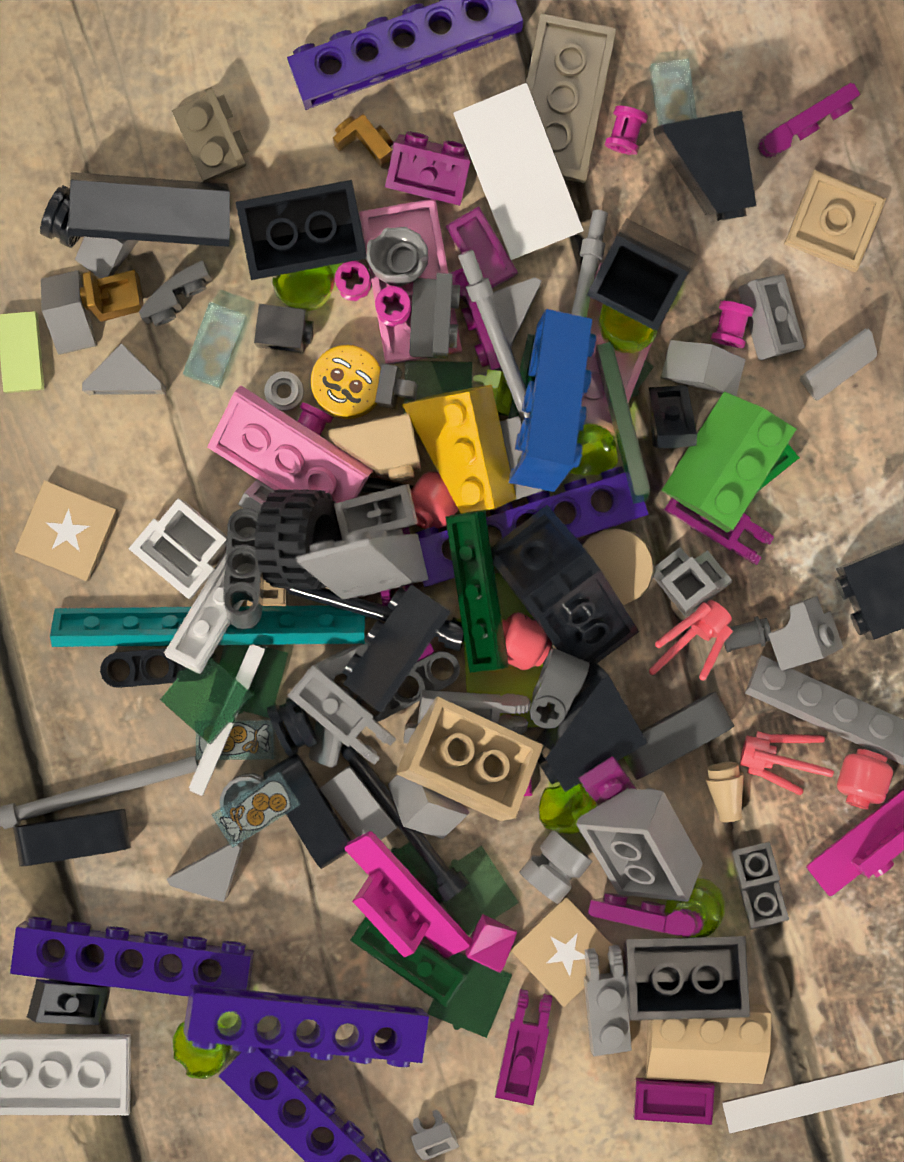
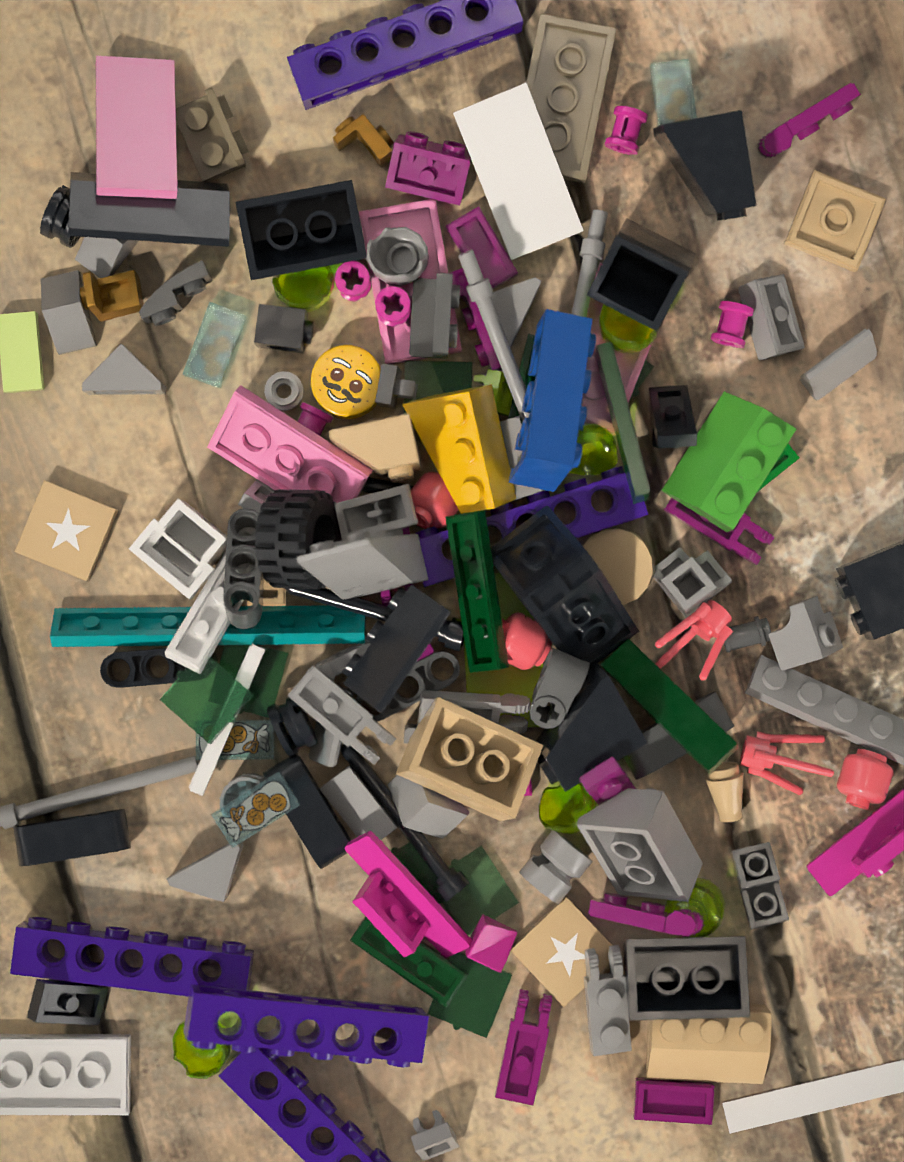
(135, 127): none -> bright pink tile
(669, 706): none -> dark green tile
(703, 366): light grey slope -> none

